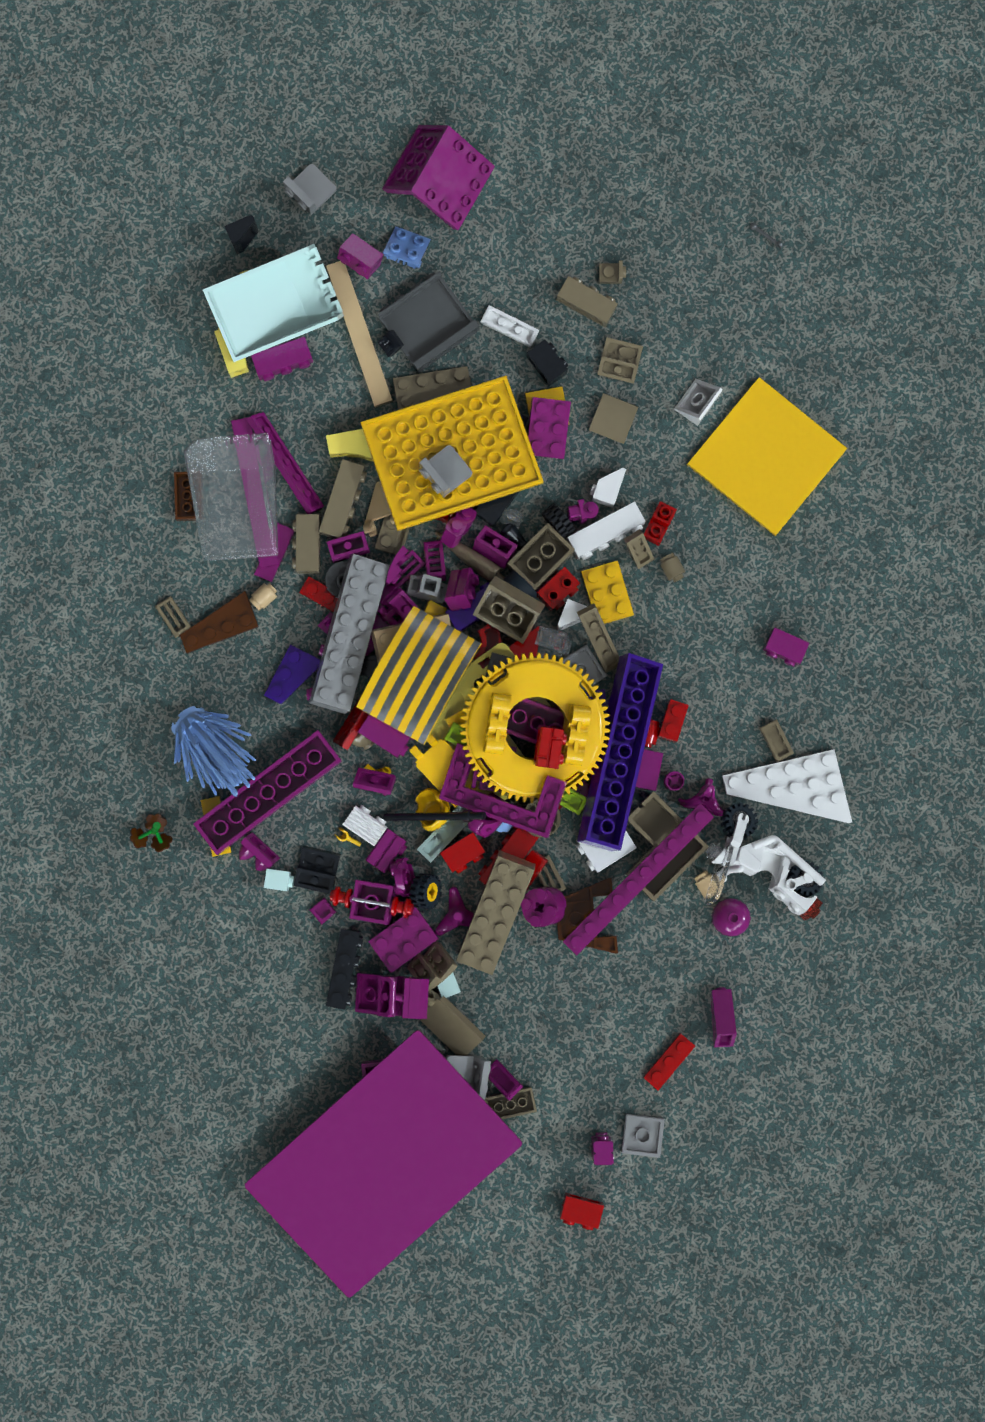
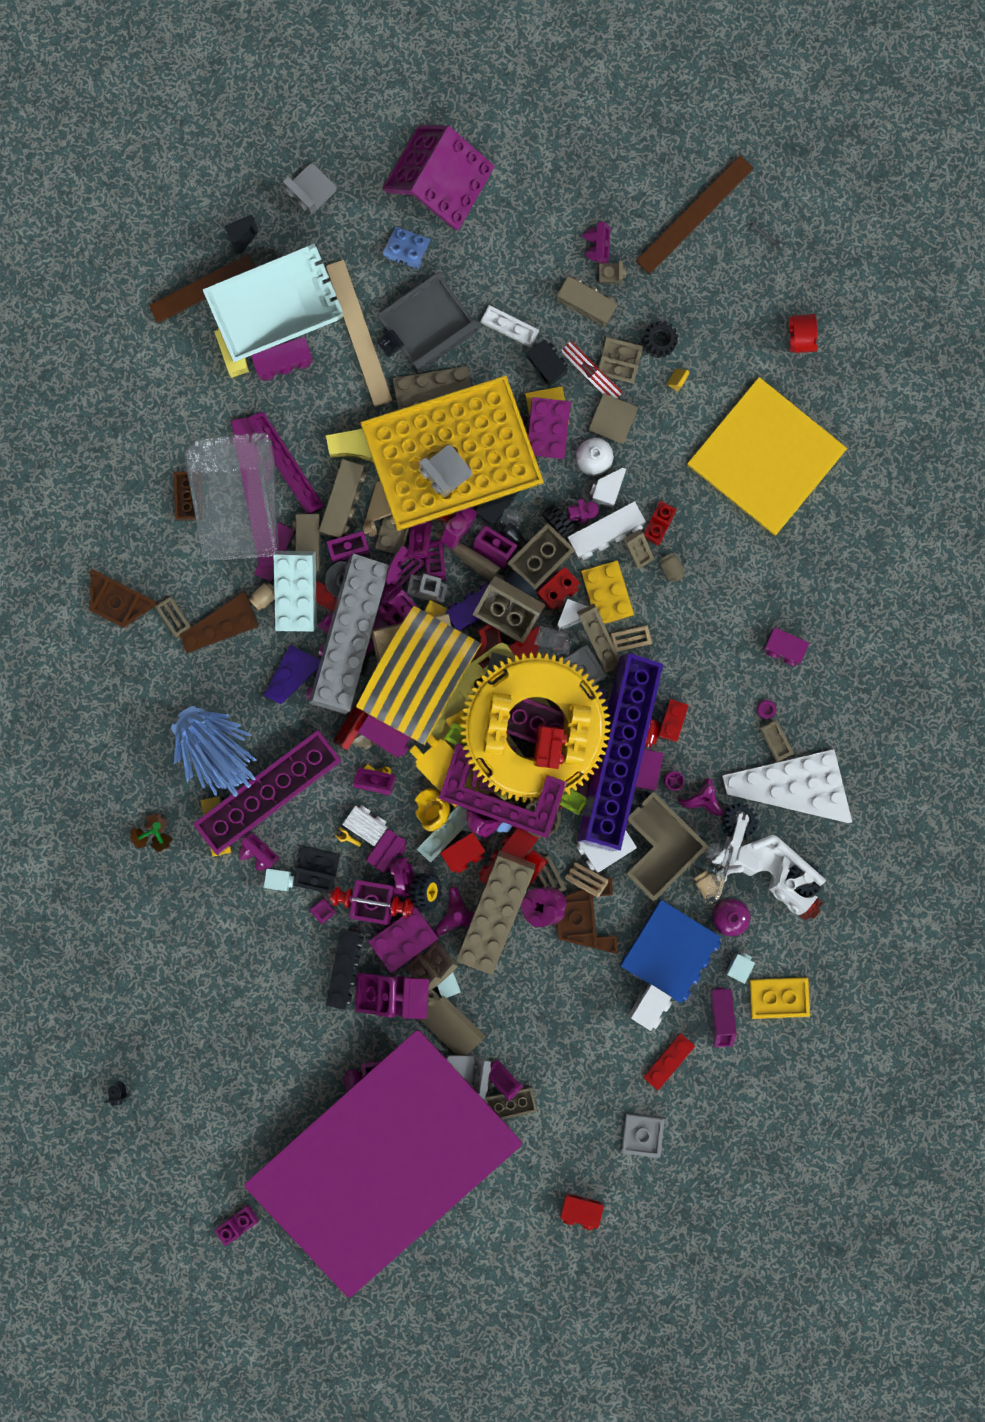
(117, 601): none -> reddish brown wing
(117, 1094): none -> black hinge
(193, 293): none -> reddish brown tile
(236, 1225): none -> magenta slope
(295, 591): none -> light aqua brick
(351, 1078): none -> magenta brick
(360, 256): magenta brick -> none
(420, 540): none -> magenta plate
(461, 589): magenta brick -> none
(465, 816): black bar -> none
(590, 371): none -> sticker
(594, 456): none -> white cylinder
(600, 236): none -> magenta tile
(602, 1149): magenta brick -> none
(604, 881): none -> tan tile
(623, 648): none -> tan tile
(637, 879): magenta plate -> none
(650, 1007): none -> white brick
(662, 328): none -> black tyre
(671, 951): none -> blue panel
(678, 379): none -> yellow slope
(694, 215): none -> reddish brown tile
(698, 400): white slope -> none
(740, 967): none -> light aqua brick
(766, 709): none -> magenta tile
(779, 998): none -> yellow tile
(804, 333): none -> red brick

